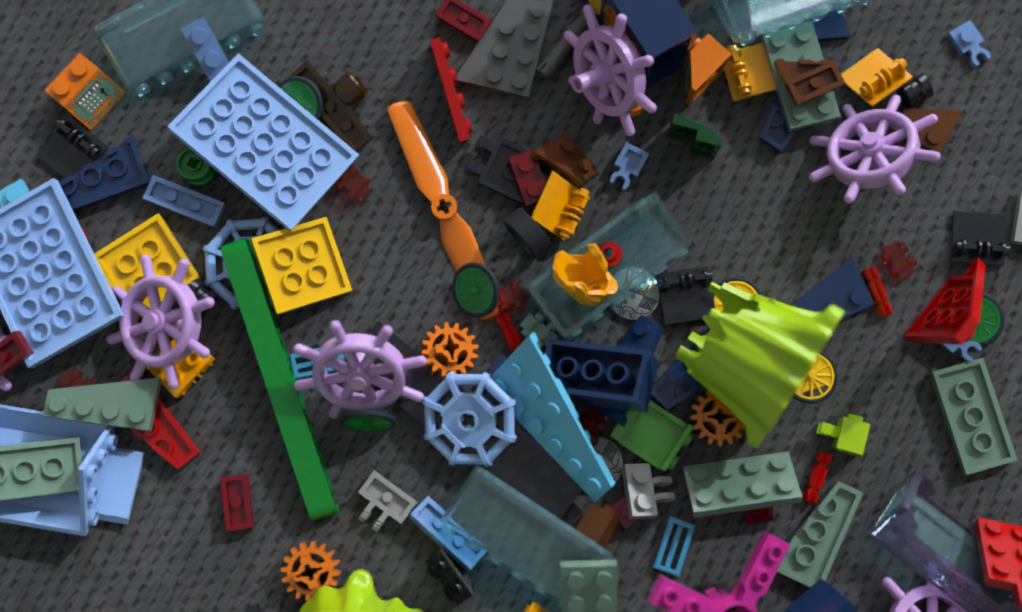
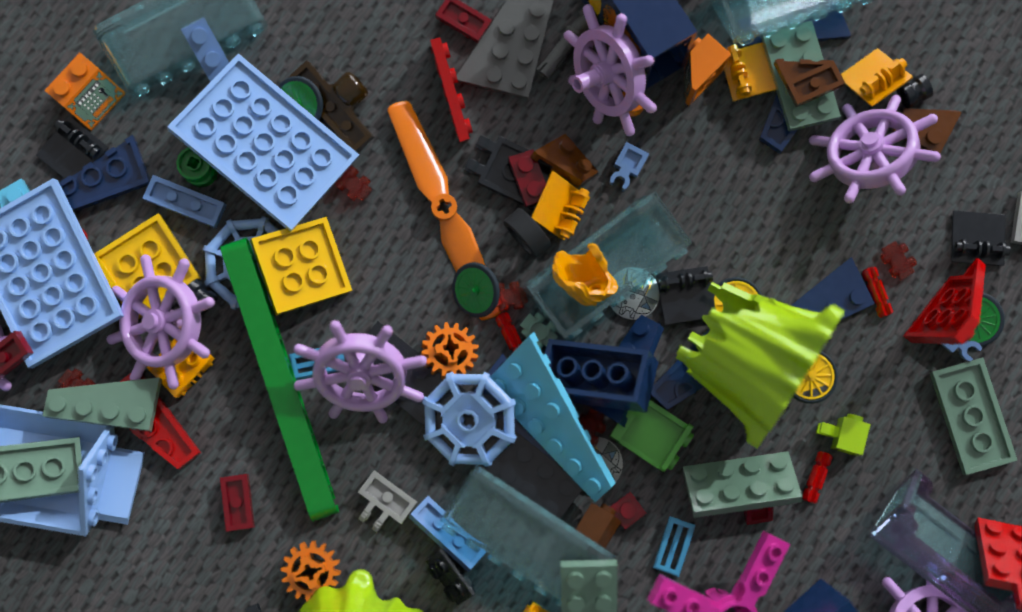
(368, 420): wheel -> none
(617, 254): red plate -> none
(640, 490): light grey hinge -> none
(702, 139): dark green slope -> none
(718, 429): orange gear -> none
(820, 536): sand green wing -> none
(967, 40): medium blue plate -> none

